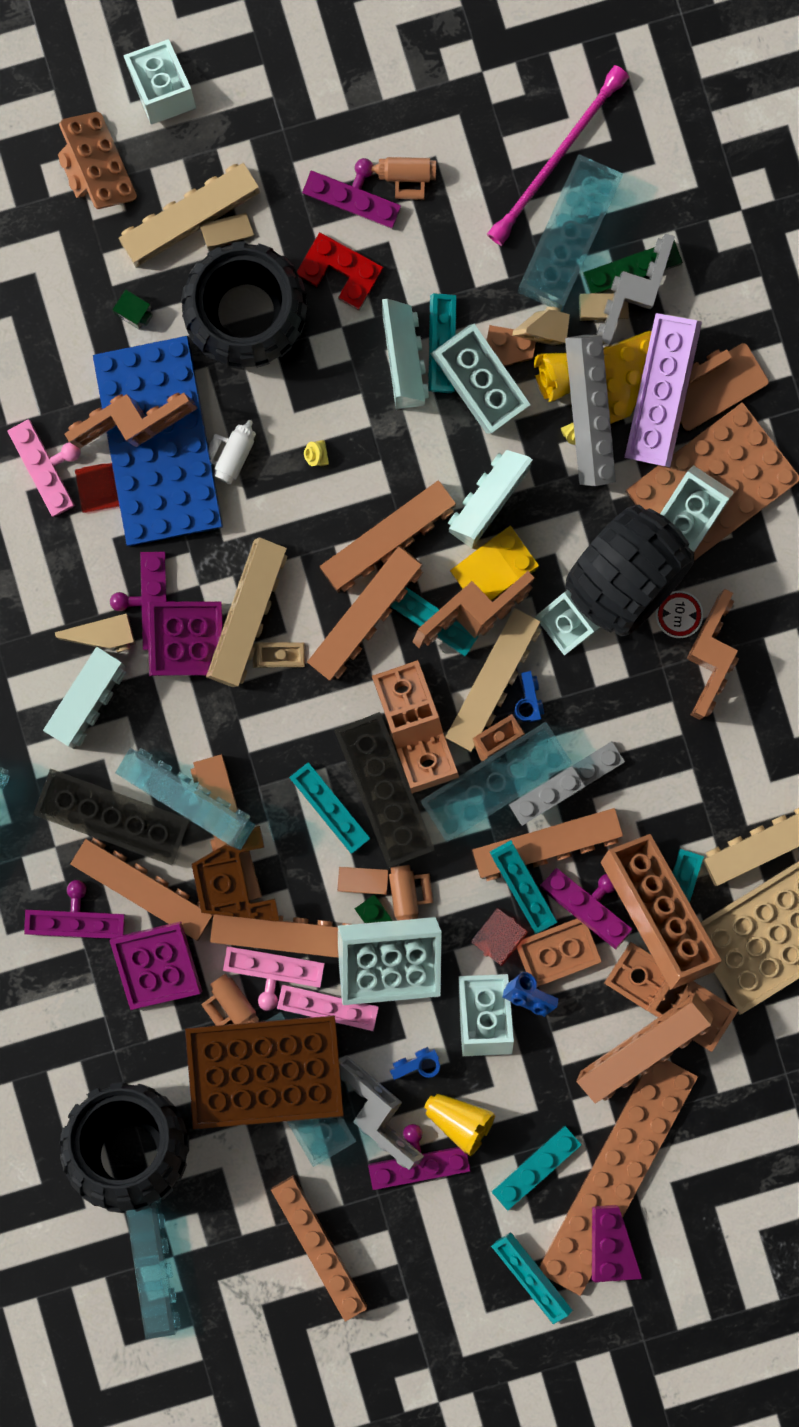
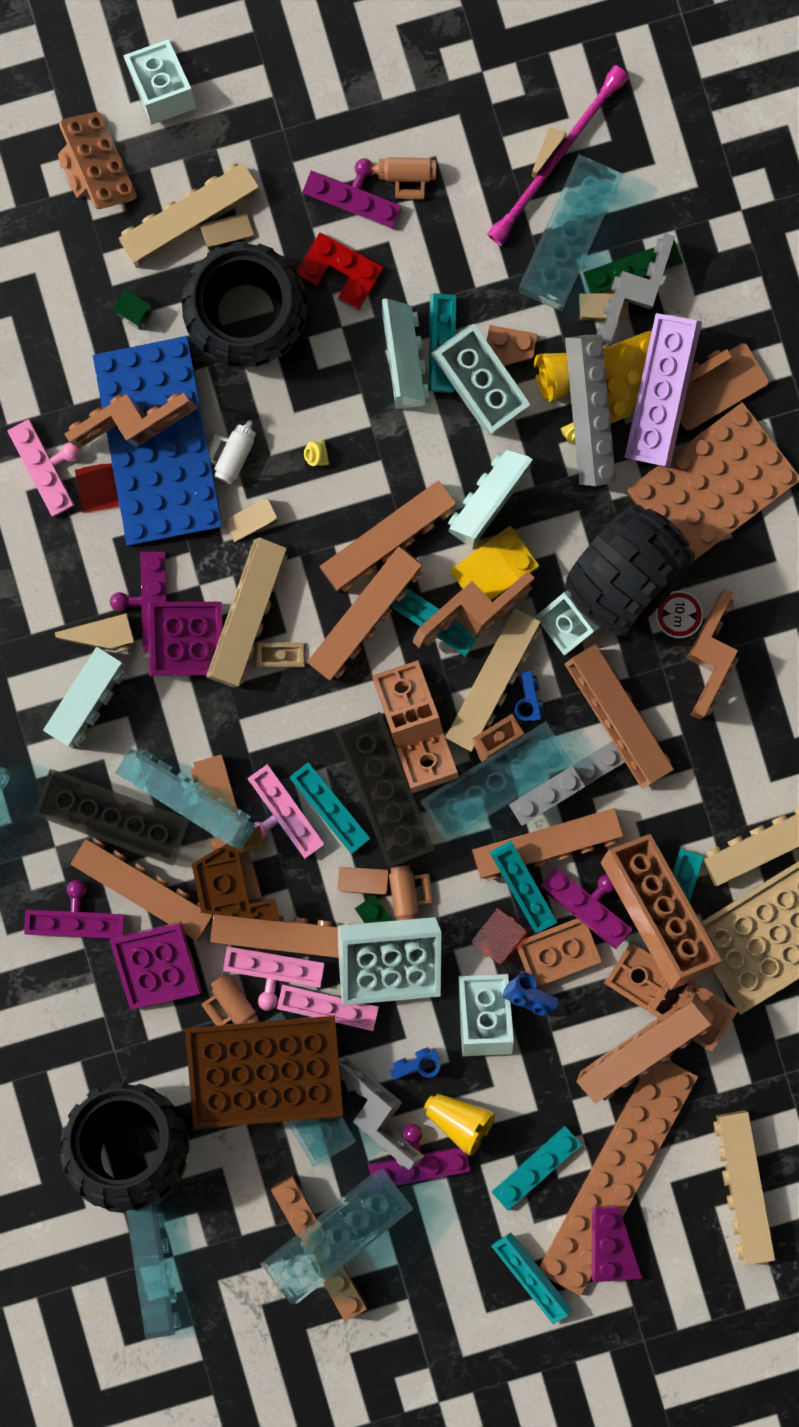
(251, 520): none -> tan slope
(284, 812): none -> bright pink plate
(336, 1236): none -> clear light blue brick
(545, 327): tan slope -> none
(550, 144): none -> tan slope
(619, 716): none -> nougat brick
(696, 505): light aqua slope -> none
(745, 1188): none -> tan brick

